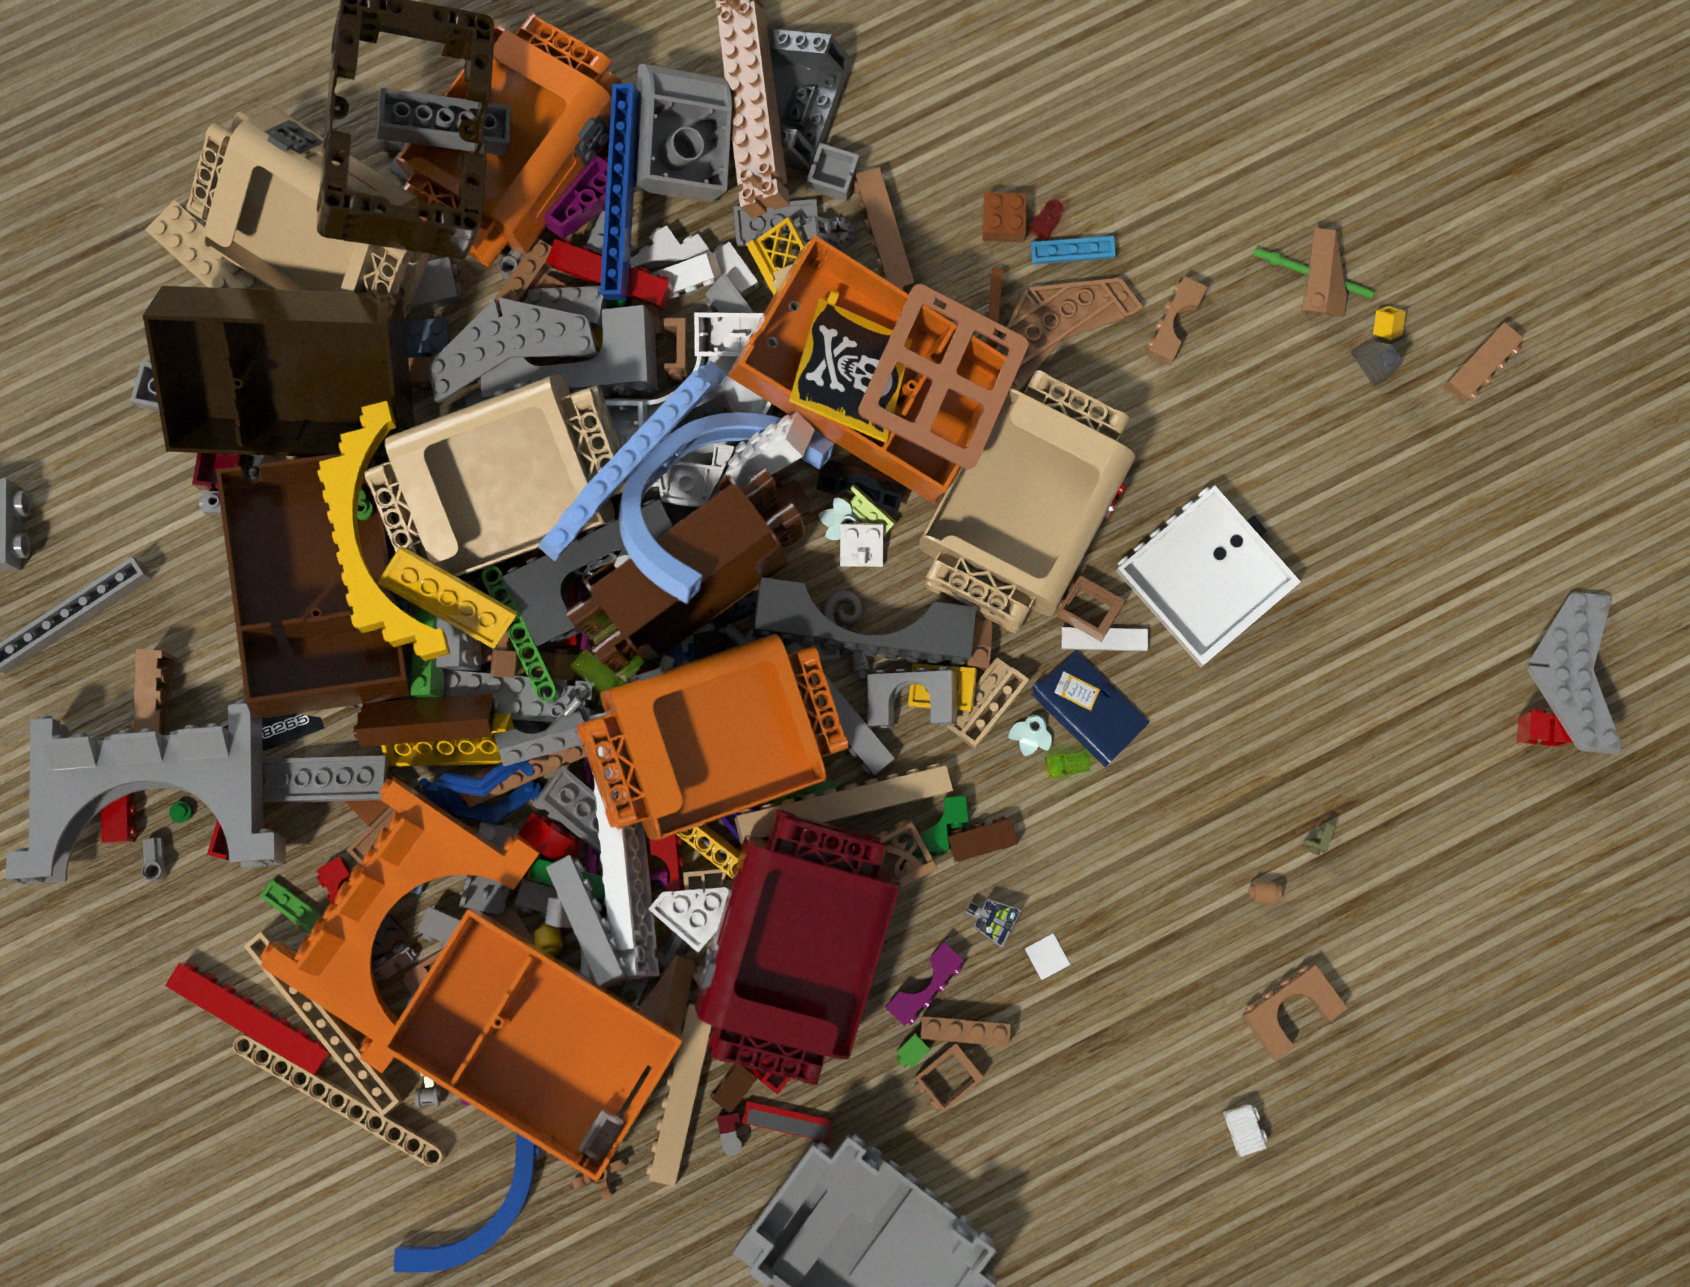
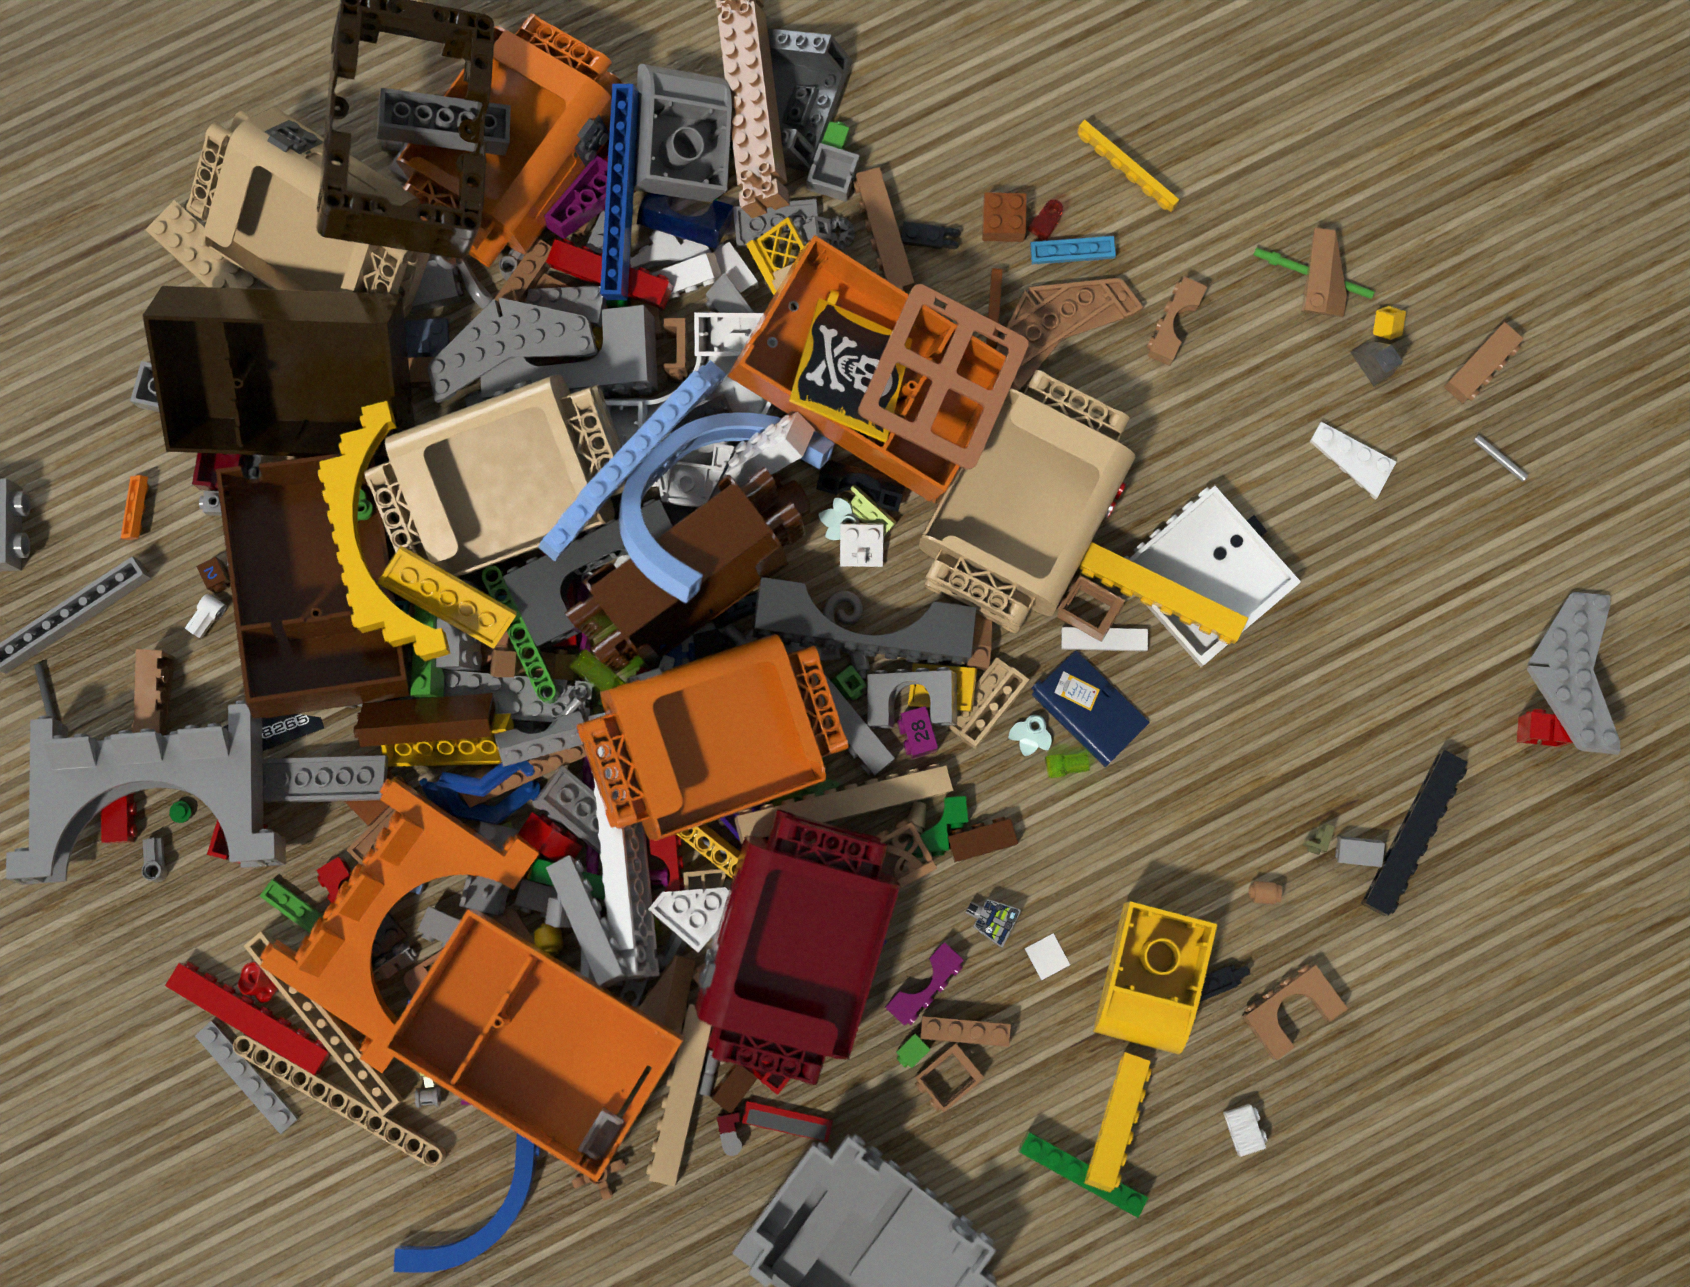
(44, 689): none -> dark grey bar
(134, 507): none -> orange plate
(208, 611): none -> white piece
(214, 575): none -> reddish brown brick
(247, 1077): none -> light grey plate
(256, 982): none -> red hair
(473, 286): none -> light grey plant
(703, 229): none -> clear blue arch
(707, 1076): none -> light grey piece
(836, 135): none -> bright green brick
(851, 677): none -> bright green brick
(918, 733): none -> magenta brick
(918, 816): none -> tan cone
(928, 235): none -> black hinge
(1076, 1171): none -> green arch
(1117, 1122): none -> yellow brick
(1133, 171): none -> yellow plate
(1155, 977): none -> yellow brick
(1163, 593): none -> yellow brick
(1222, 981): none -> black hinge
(1359, 851): none -> light grey hinge
(1361, 462): none -> white wing
(1414, 833): none -> black brick
(1500, 458): none -> light grey bar

